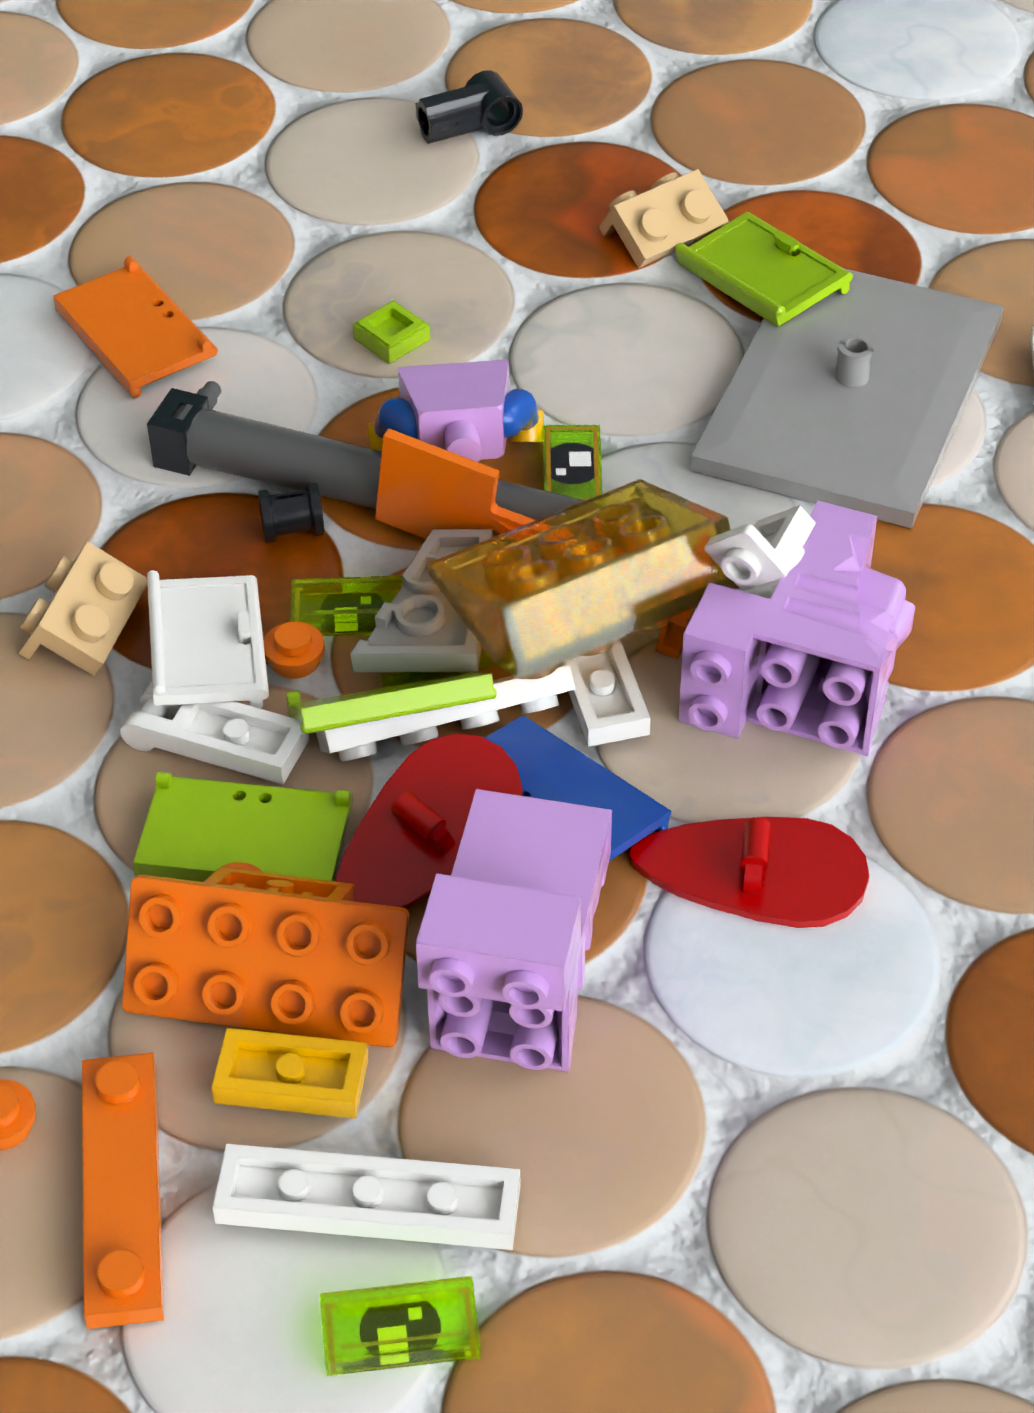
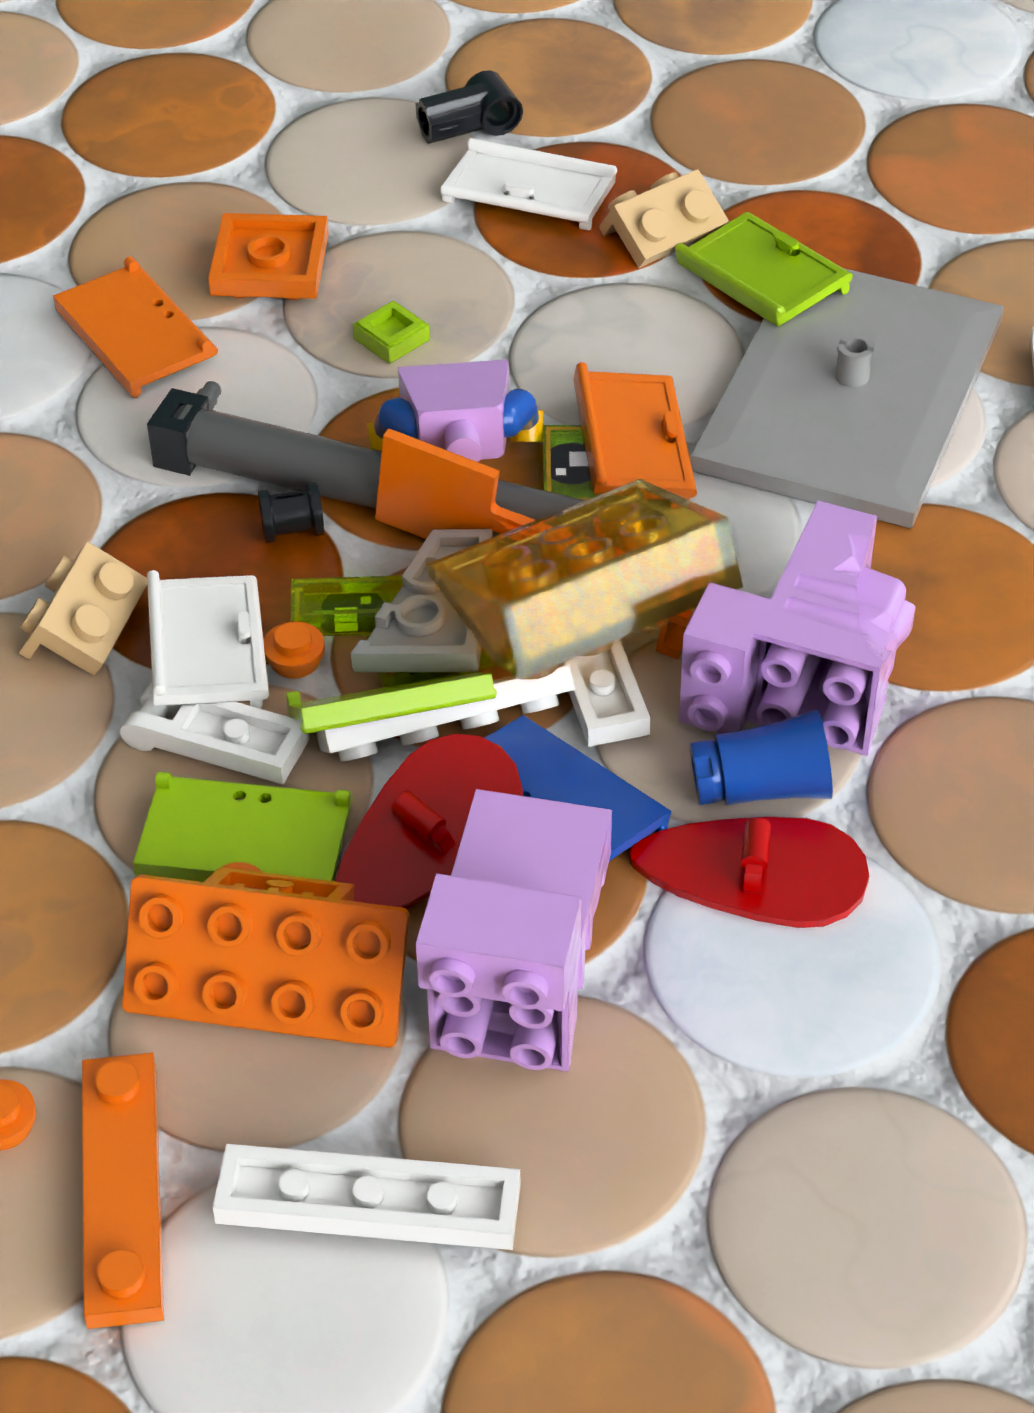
(269, 256): none -> orange plate
(290, 1073): yellow plate -> none
(399, 1325): clear neon green tile -> none
(530, 181): none -> white door
(633, 431): none -> orange door
(762, 551): white bracket -> none
(764, 763): none -> blue plant

